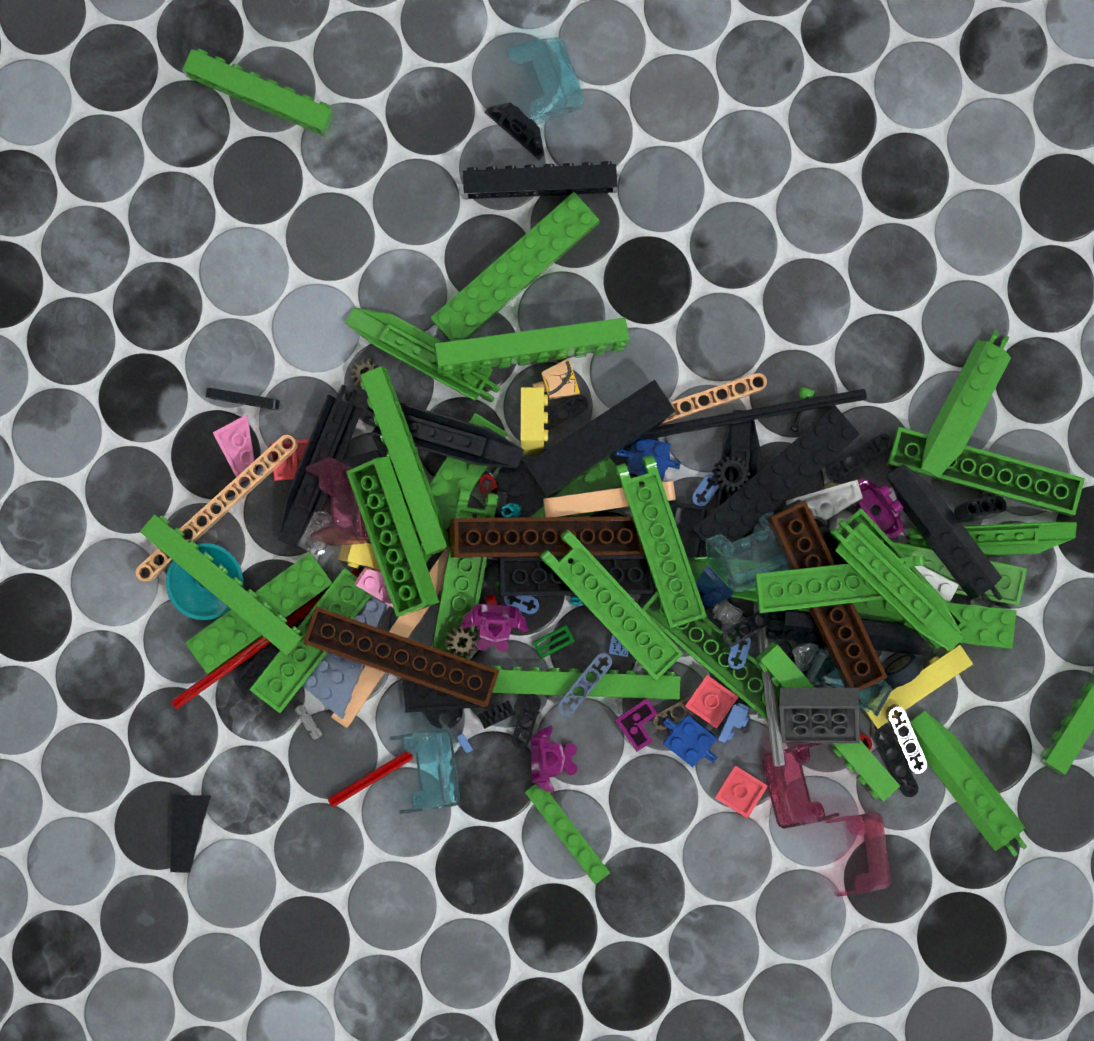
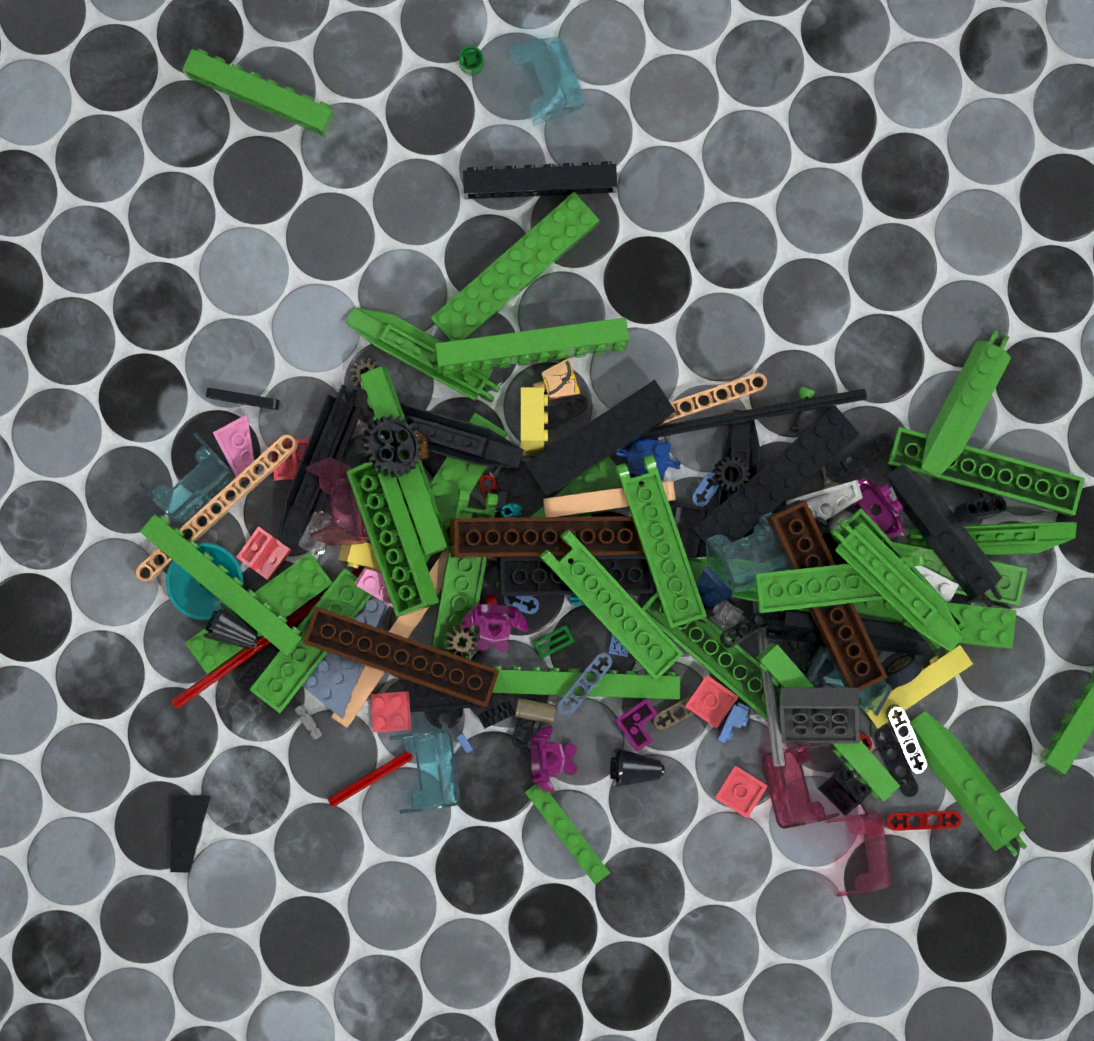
(195, 488): none -> clear light blue windscreen
(230, 628): none -> black cone
(264, 553): none -> coral slope
(391, 446): none -> black gear
(391, 711): none -> coral plate
(423, 441): none -> clear orange arm
(471, 60): none -> green wheel
(518, 126): black wing -> none
(535, 711): none -> dark tan pin
(634, 768): none -> black cone
(689, 740): blue plate -> none
(743, 654): medium blue beam -> none
(804, 654): clear piece -> none
(844, 790): none -> black plate
(923, 820): none -> red beam

